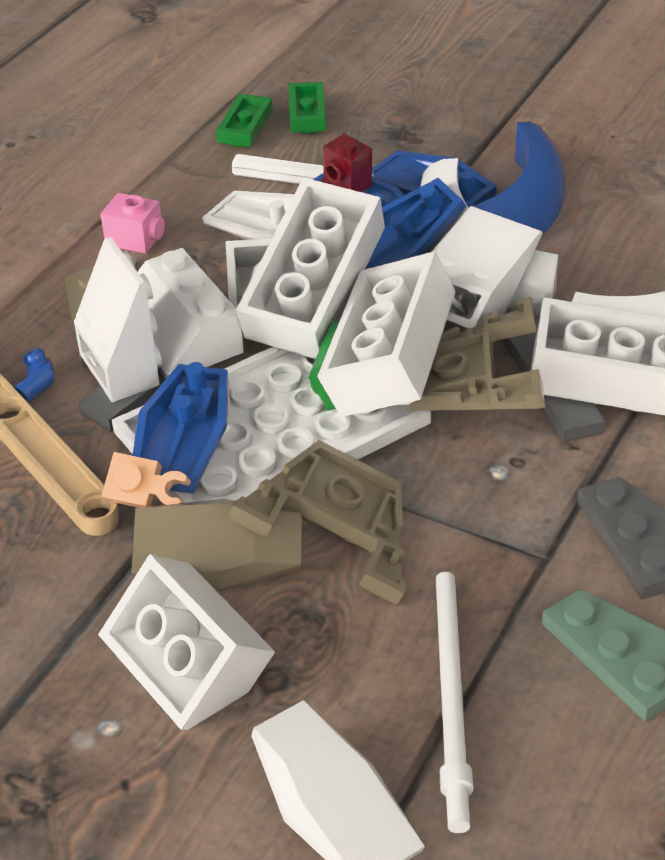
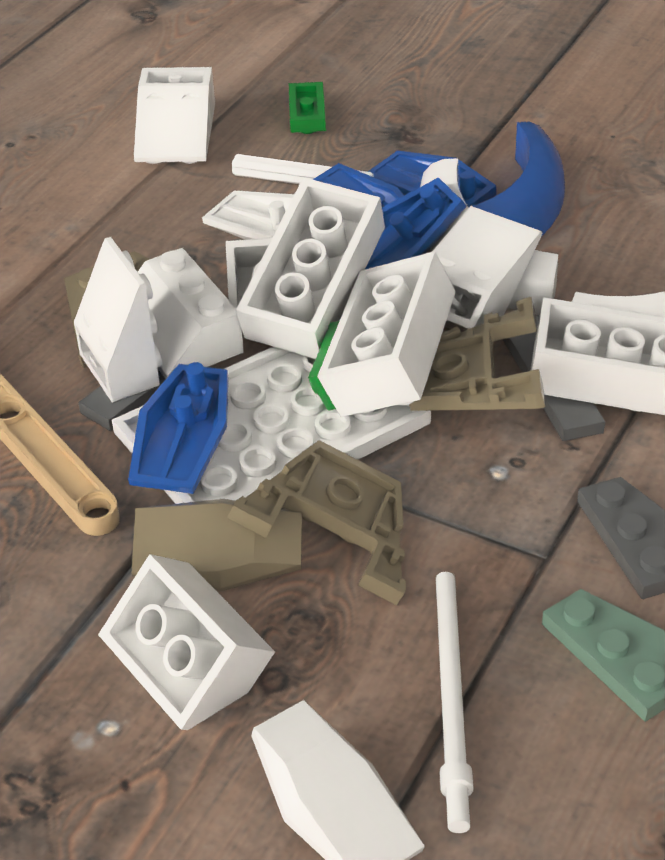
(39, 374): blue arm -> none
(133, 222): bright pink brick -> none
(138, 480): light nougat plate -> none
(174, 114): none -> white slope
(244, 120): green plate -> none
(347, 164): dark red brick -> none

